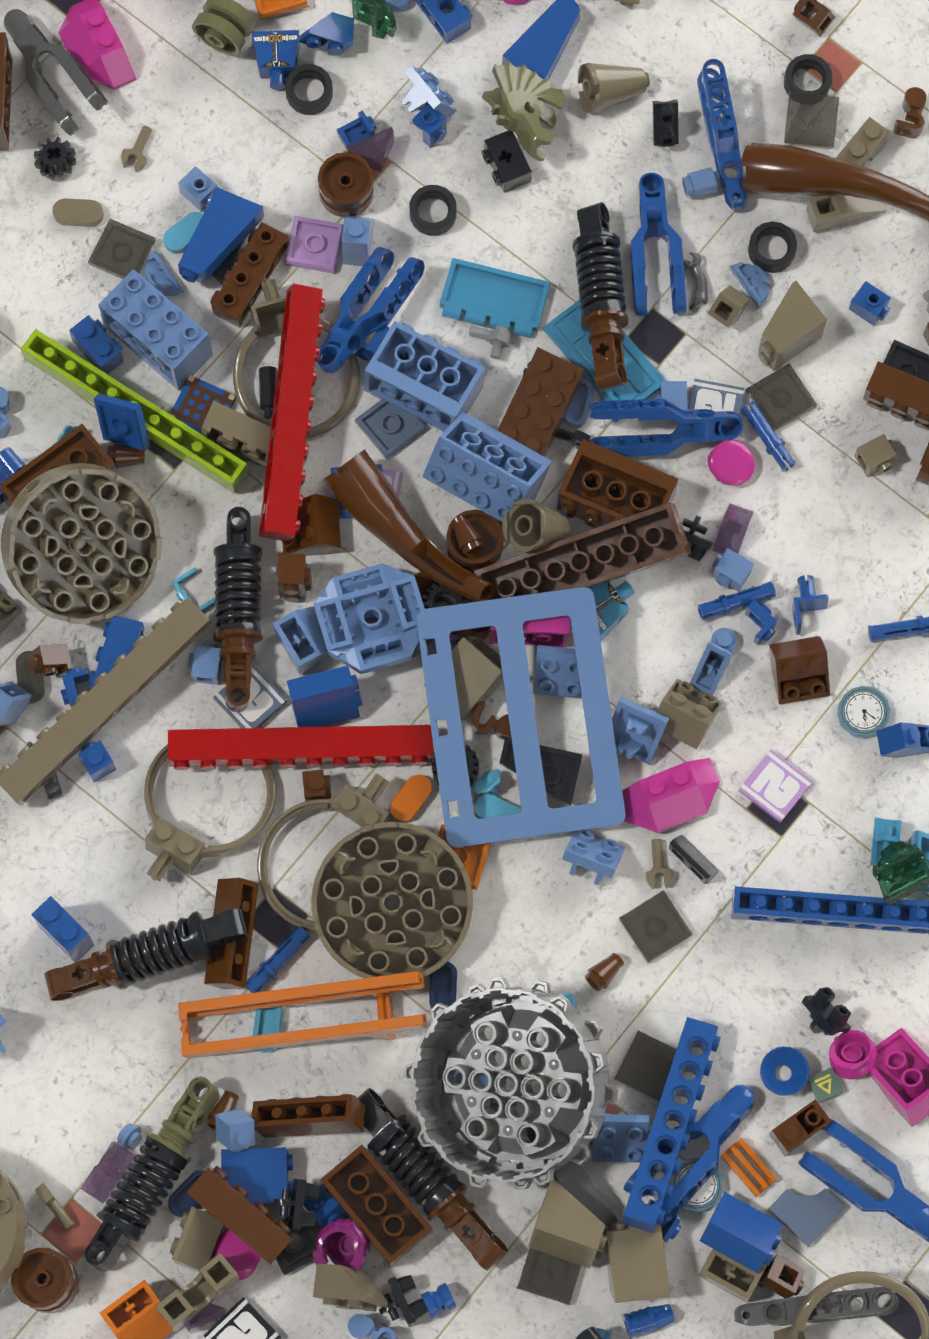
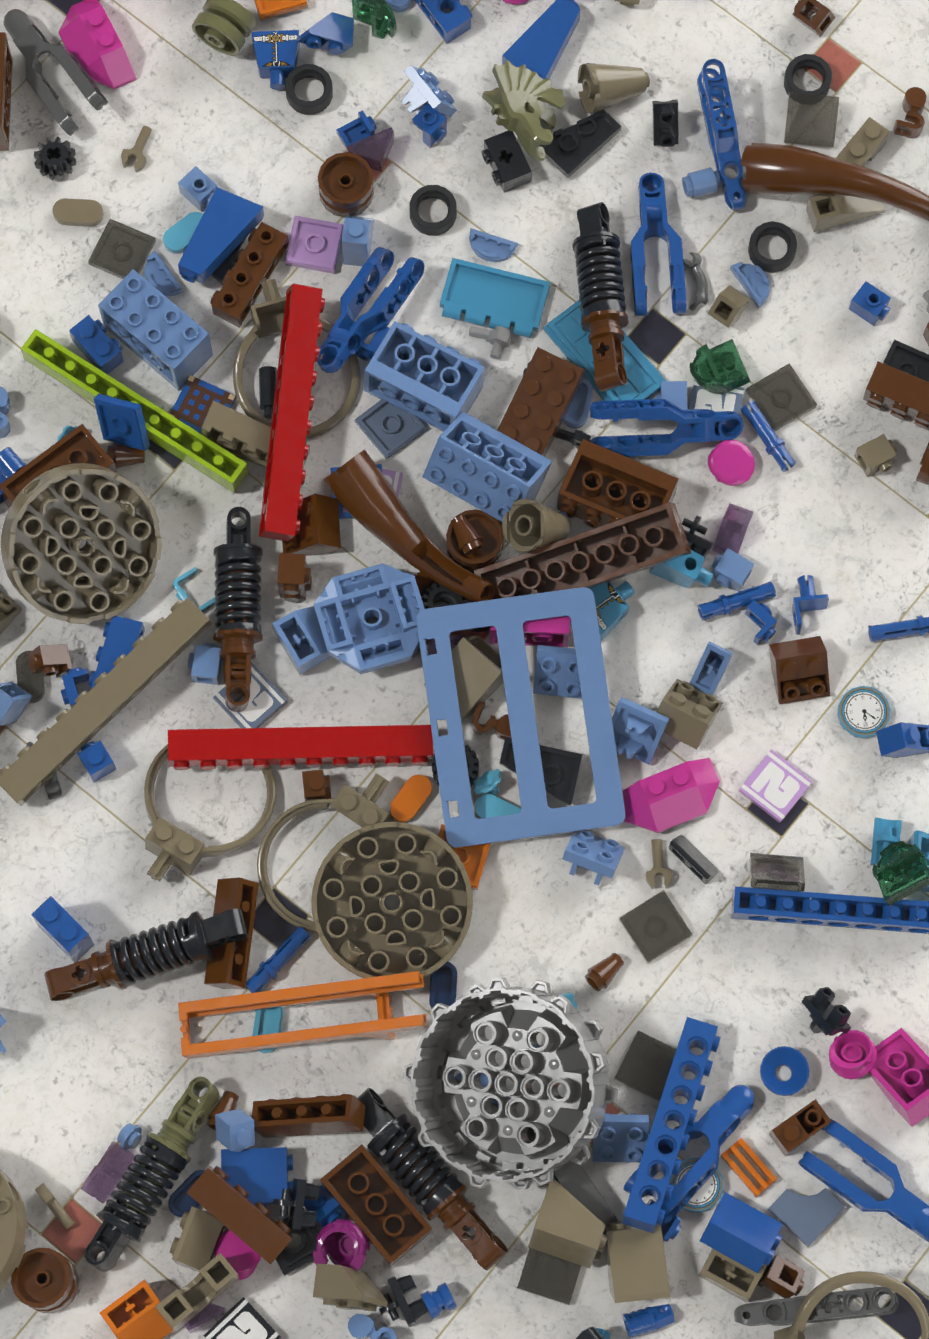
(325, 697): blue brick -> none
(491, 247): none -> medium blue tile
(580, 141): none -> black wing
(684, 570): none -> dark azure torso
(719, 368): none -> clear green slope
(725, 638): medium blue plate -> none
(777, 872): none -> clear smoke tile
(791, 329): dark tan slope -> none
(825, 1085): sand green tile -> none

